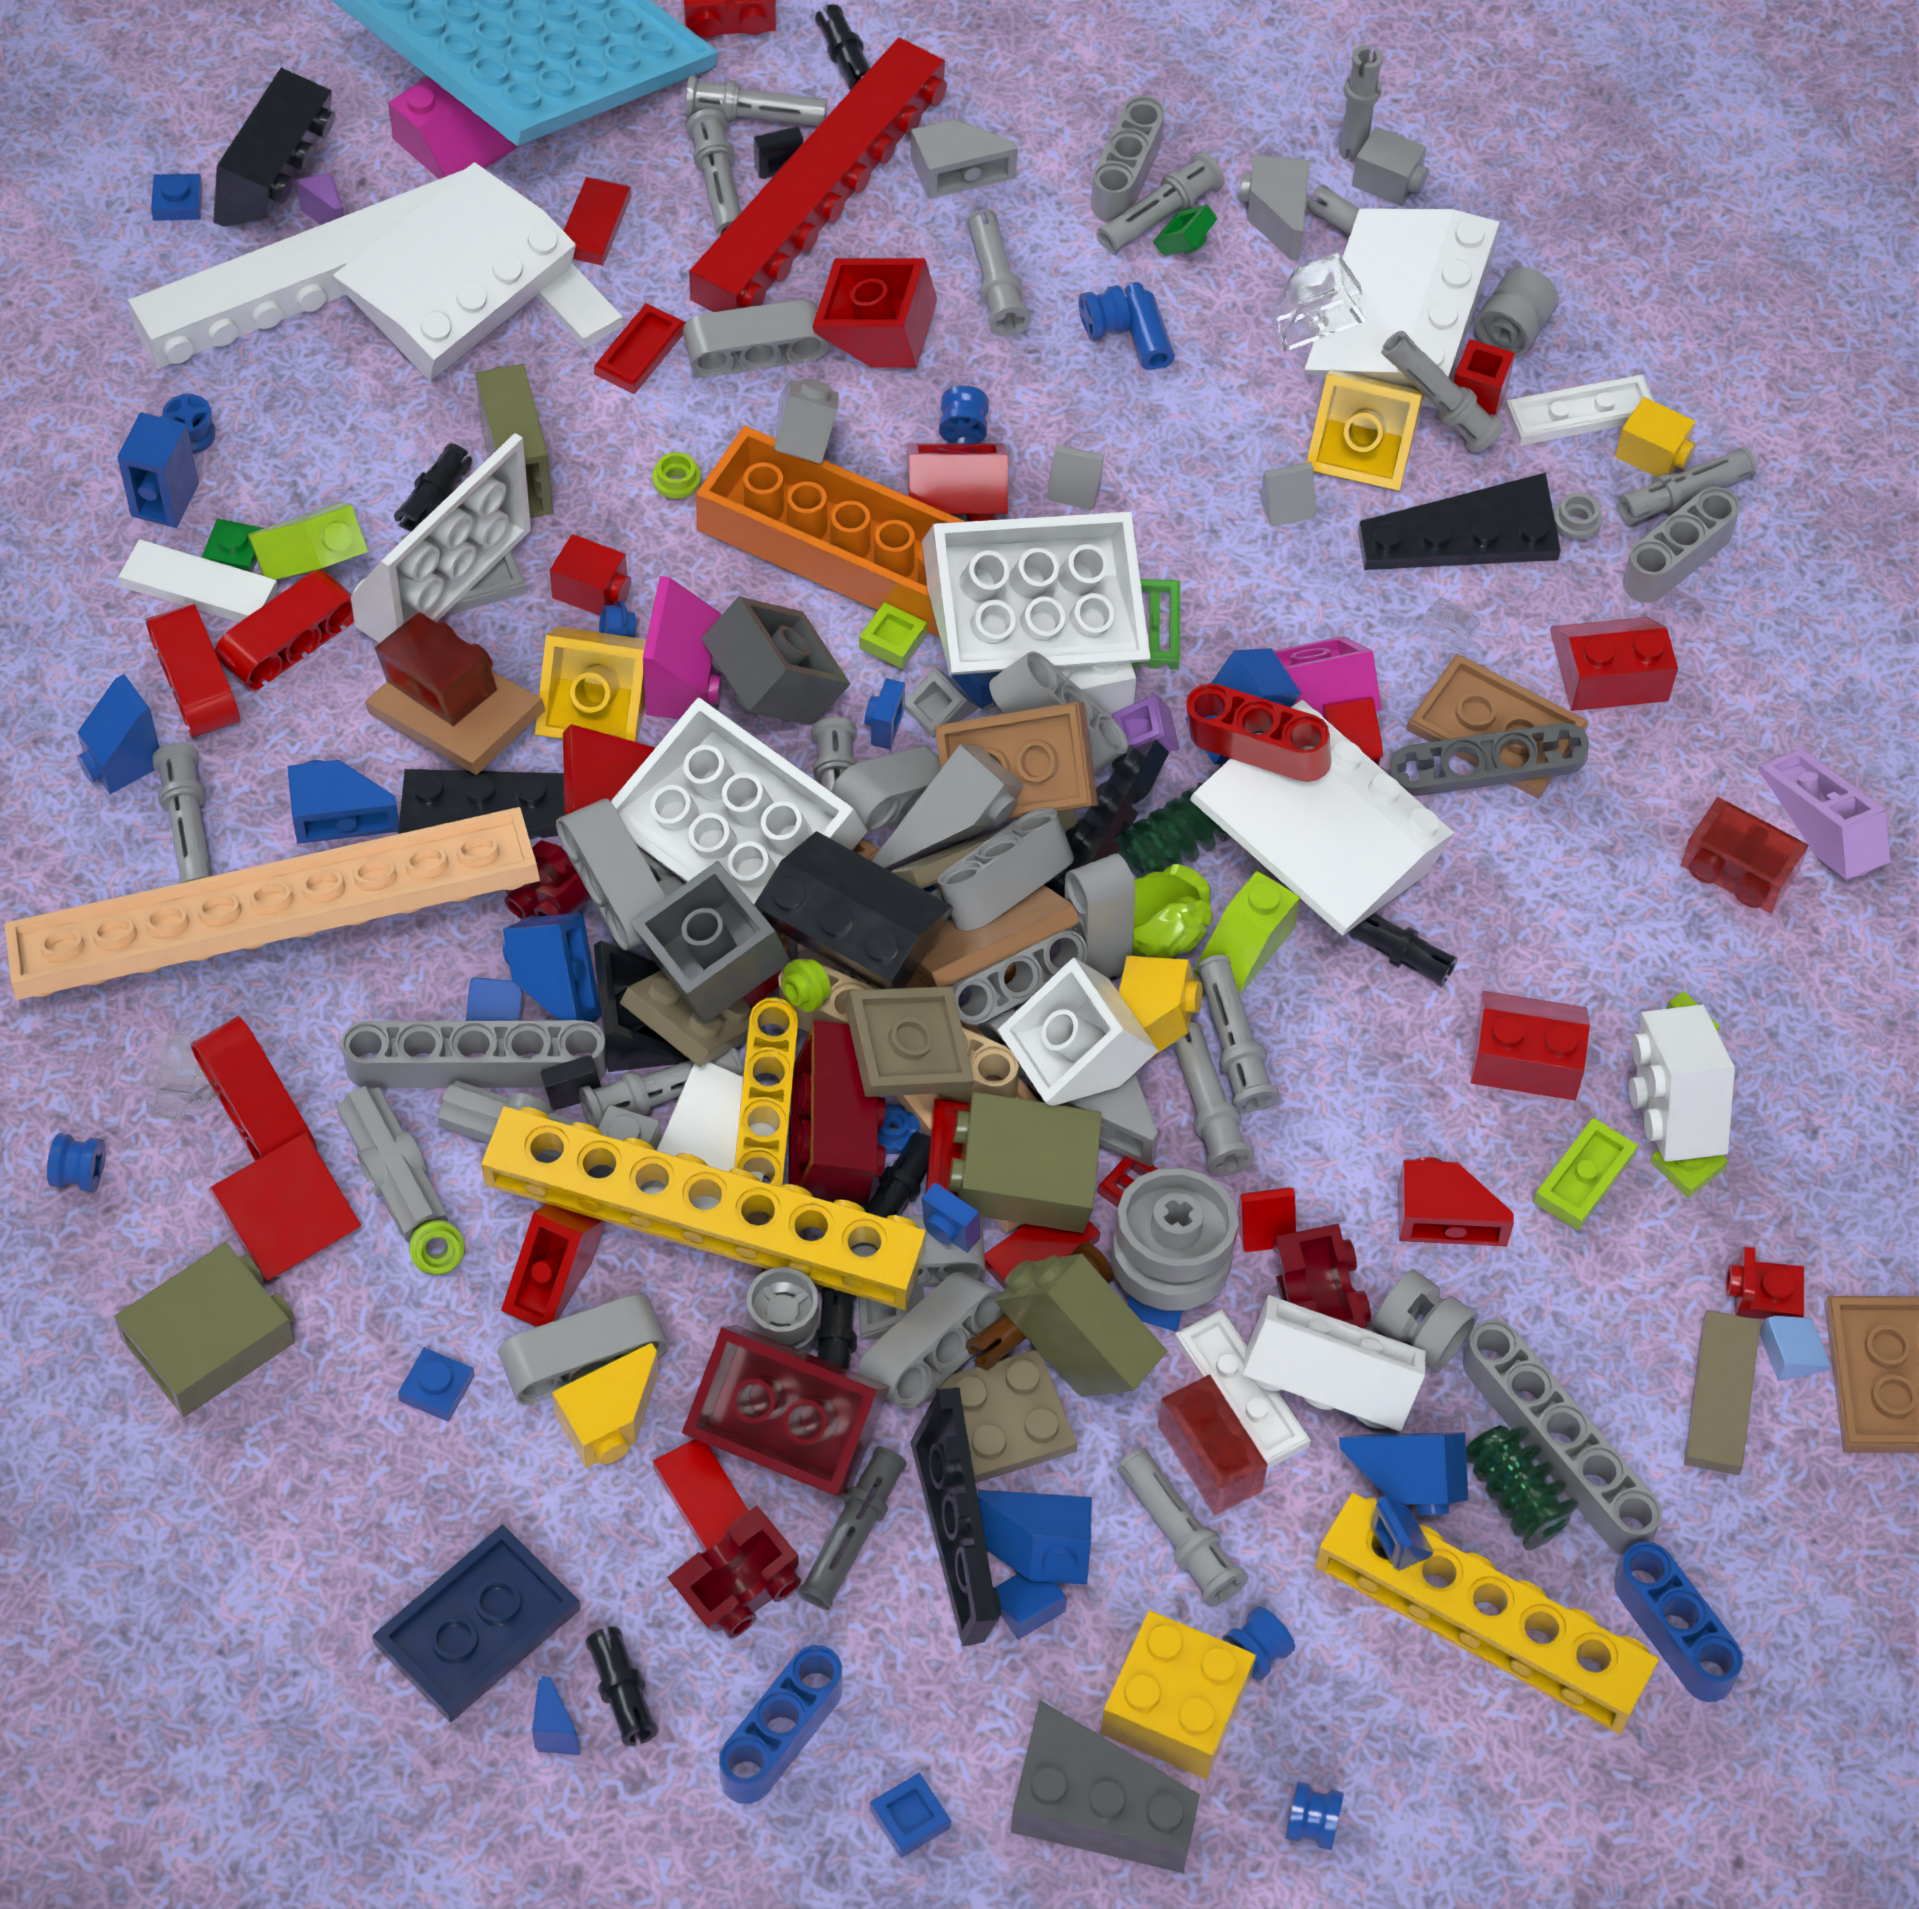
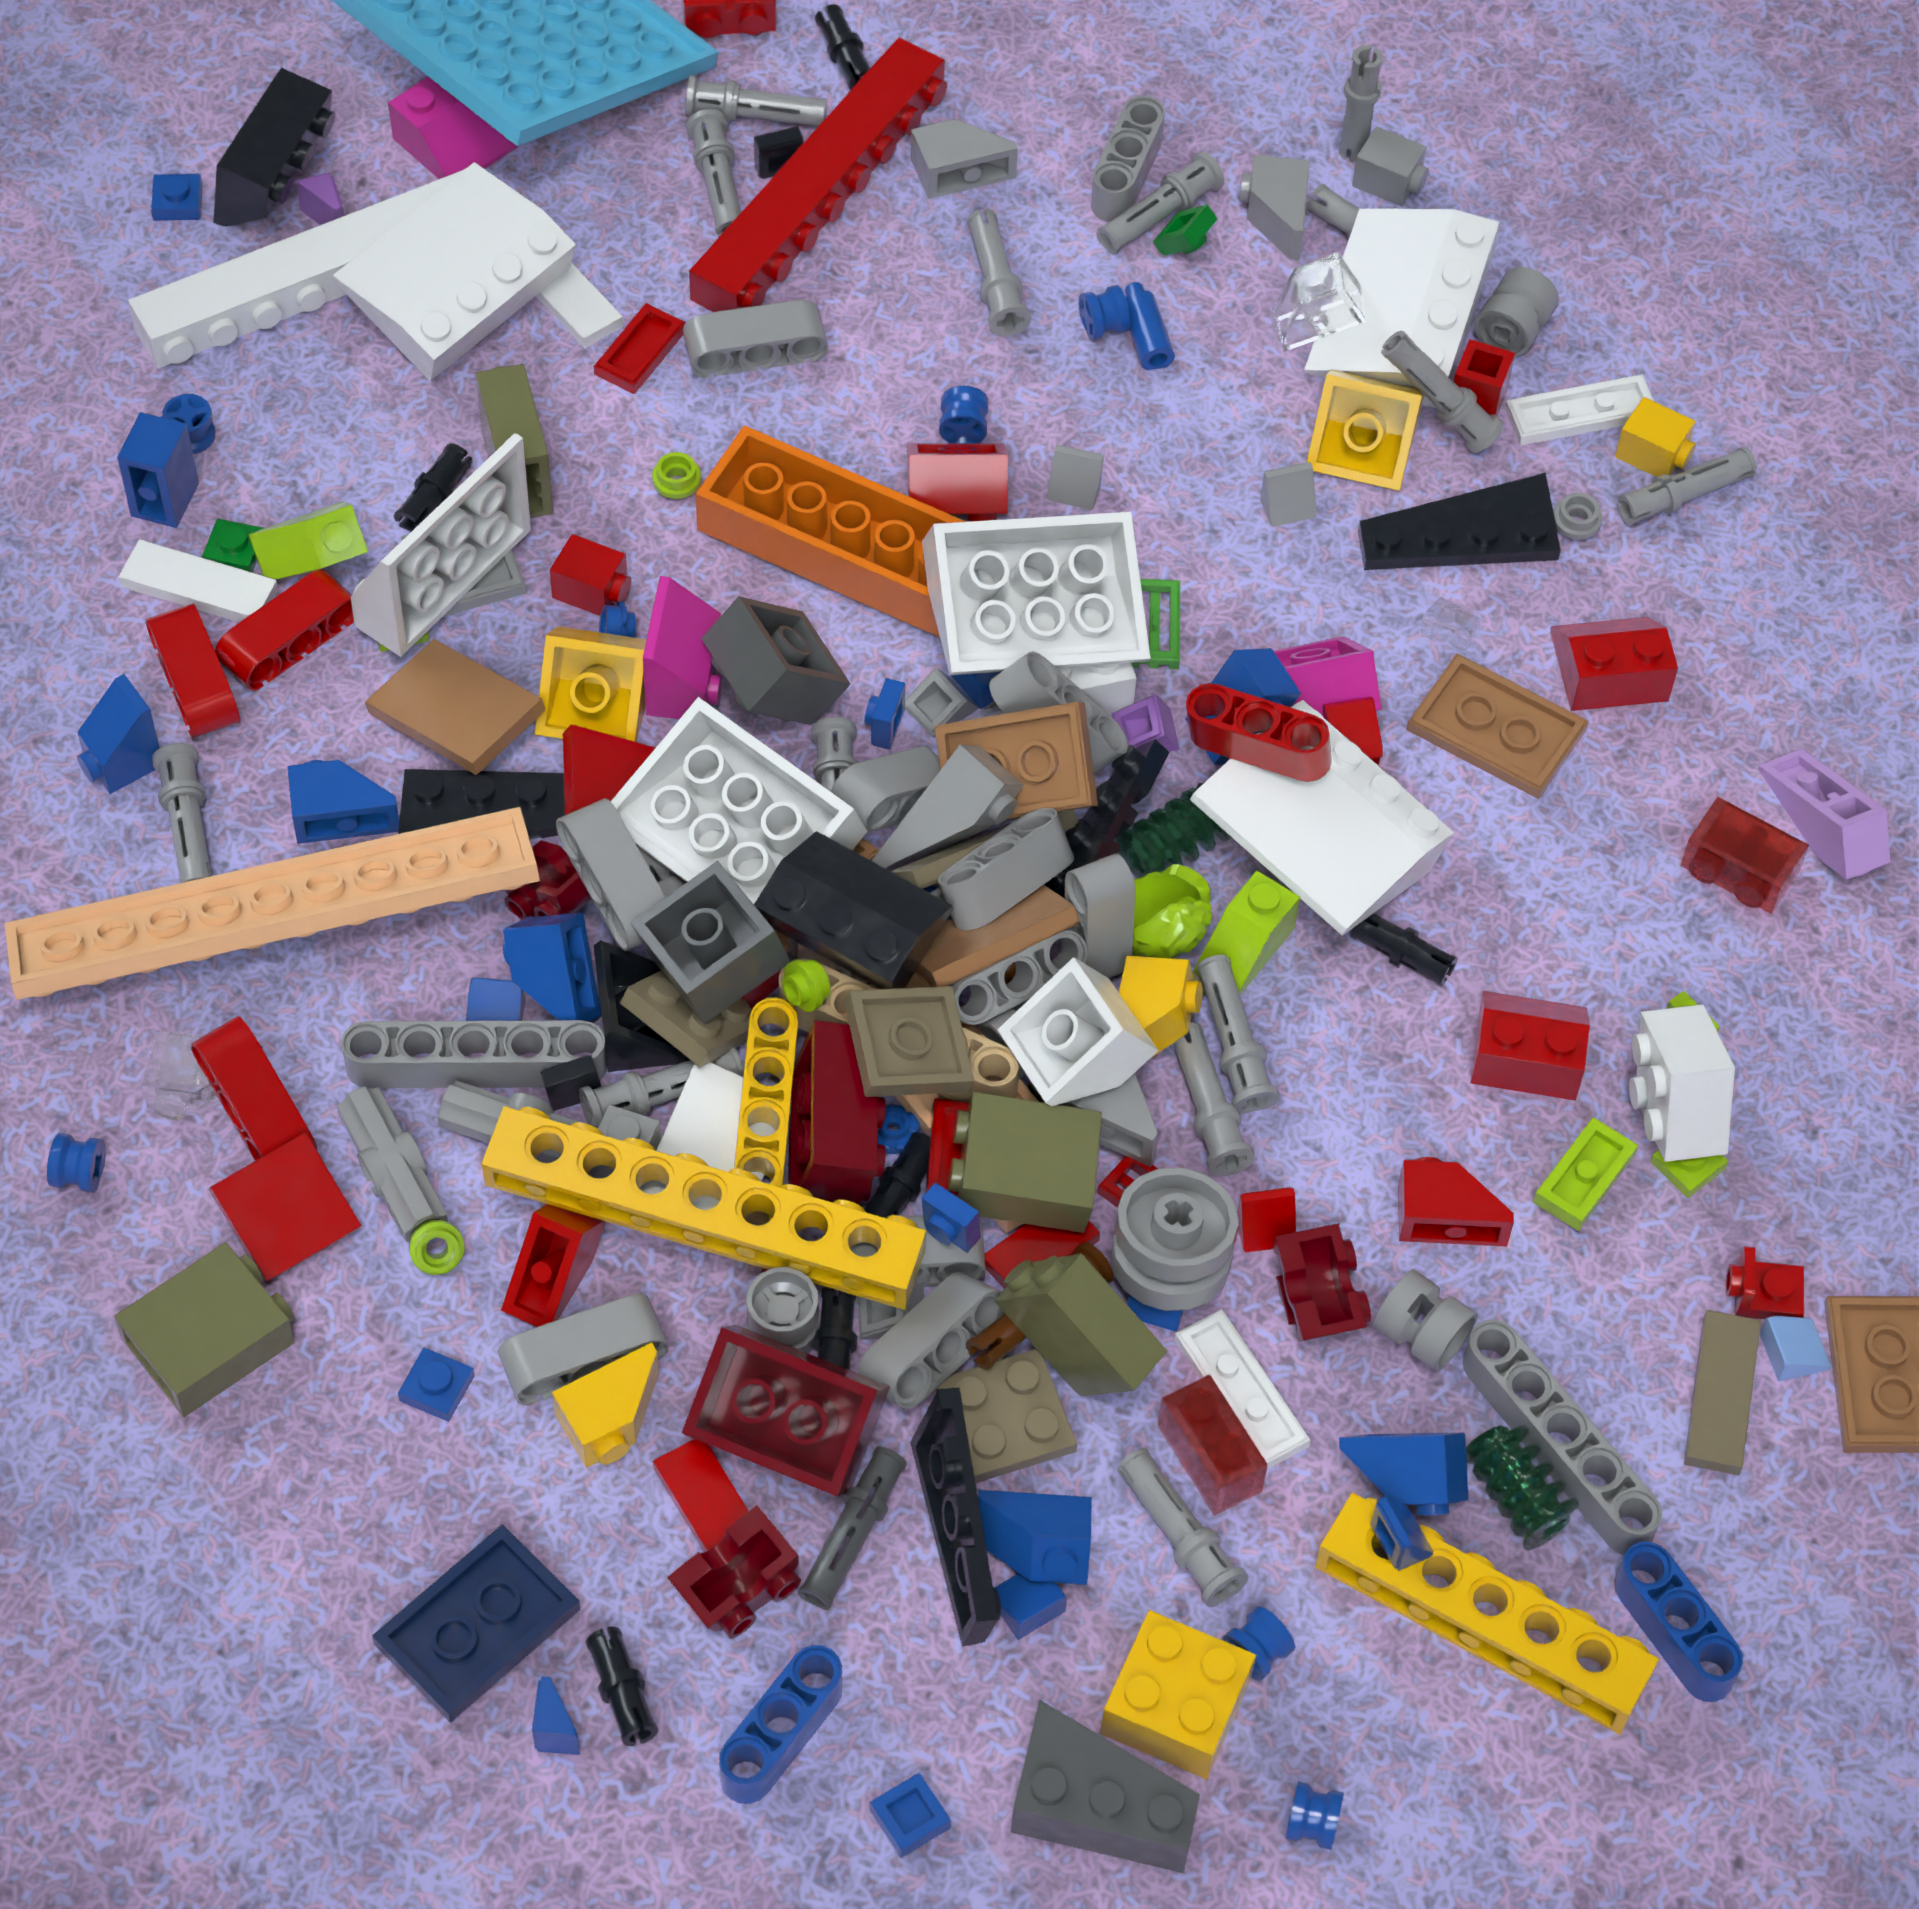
(437, 668): clear red brick -> none
(596, 219): red tile -> none
(805, 419): light grey slope -> none
(878, 309): red slope -> none
(893, 635): lime plate -> none
(1334, 1364): white brick -> none
(1487, 751): dark grey beam -> none
(1681, 544): light grey beam -> none

